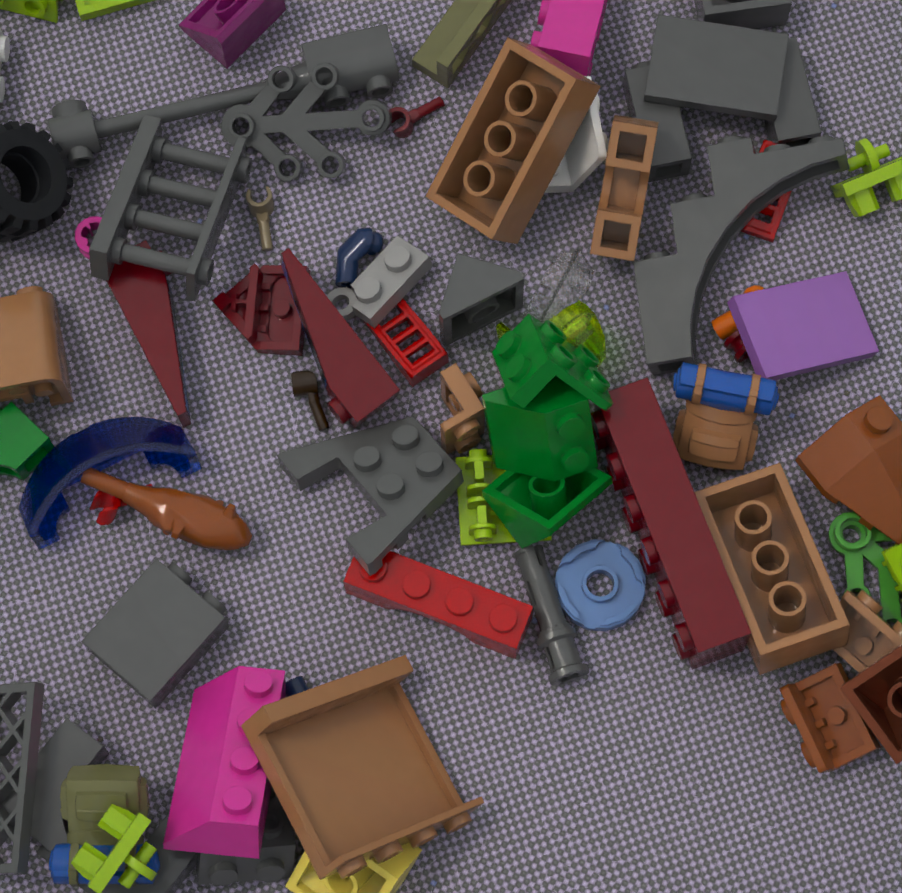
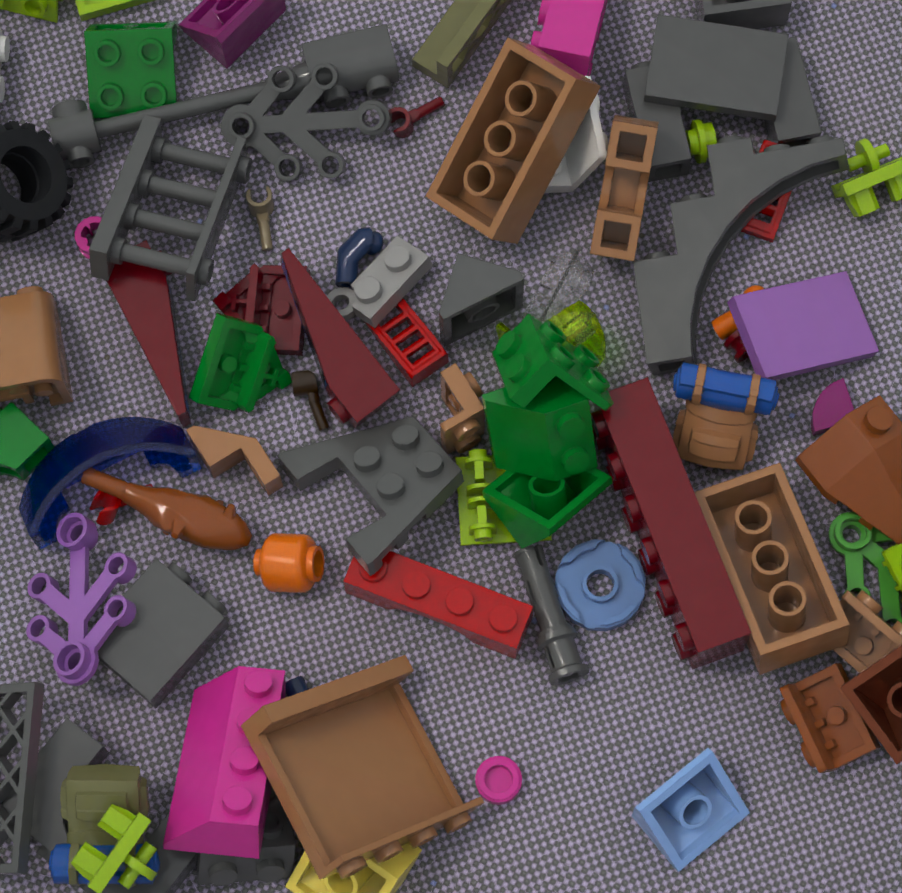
(78, 657): none -> medium lavender plant
(130, 66): none -> green bracket
(224, 450): none -> medium nougat slope
(237, 366): none -> green slope
(289, 563): none -> orange head
(498, 780): none -> dark pink tile
(691, 810): none -> light blue slope
(699, 137): none -> lime plate
(830, 407): none -> magenta tile

